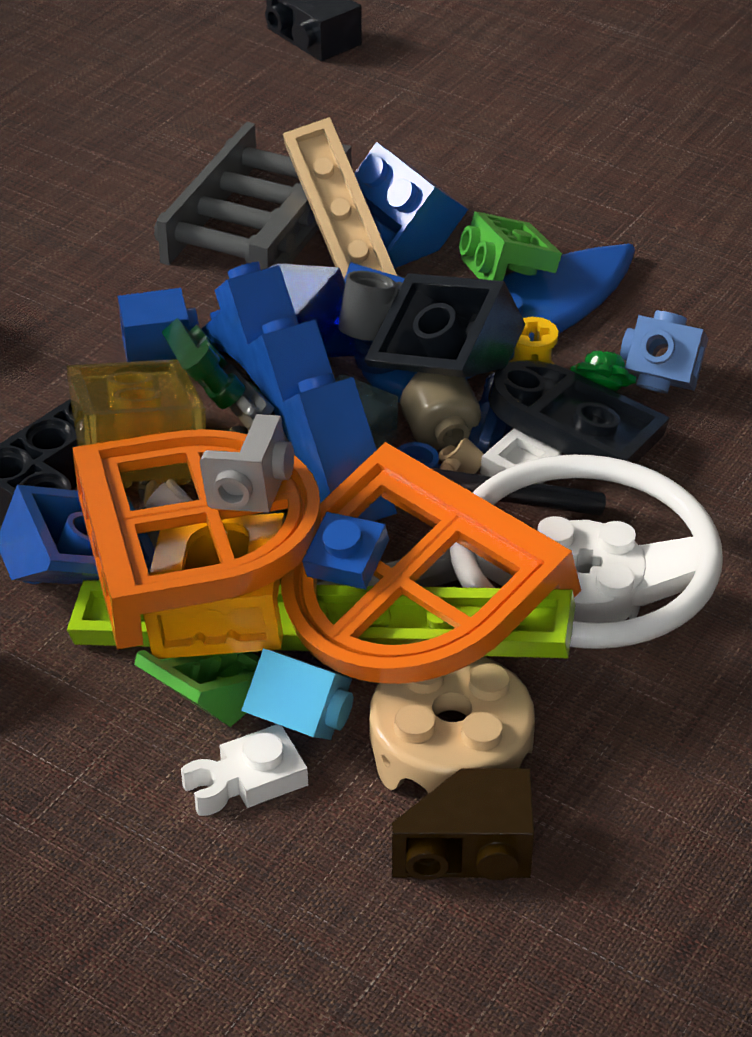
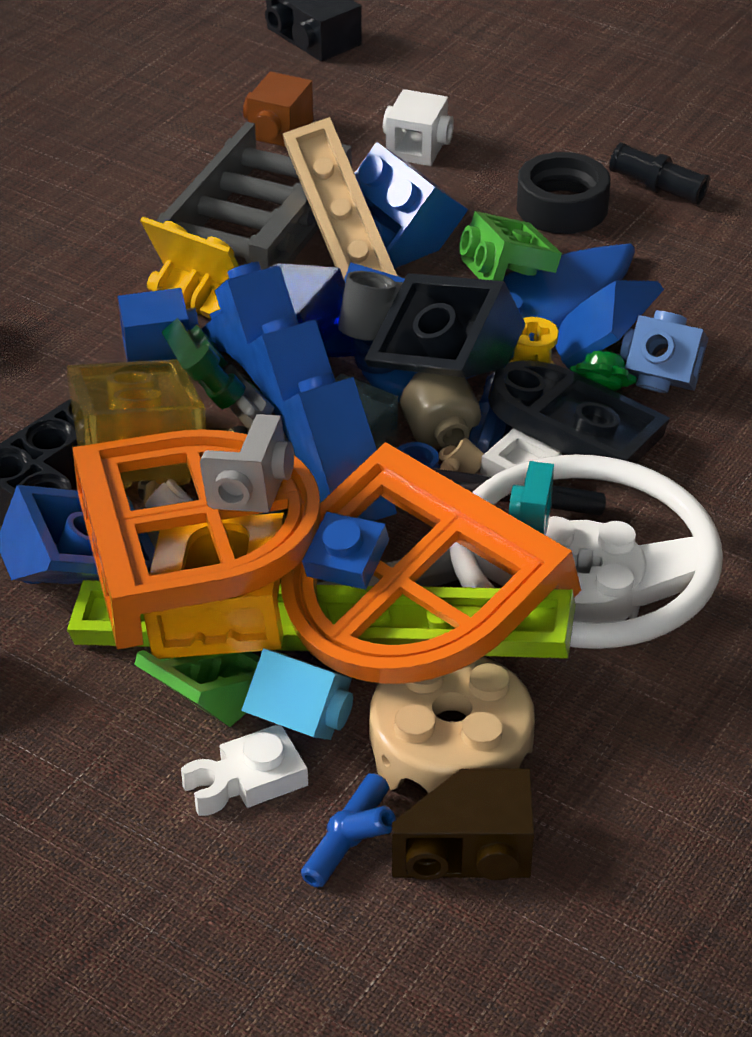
(189, 264): none -> yellow hinge
(279, 106): none -> dark orange brick
(348, 827): none -> blue piece
(418, 126): none -> white brick
(534, 499): none -> teal plate
(563, 212): none -> black tyre
(604, 318): none -> blue slope
(659, 173): none -> black pin

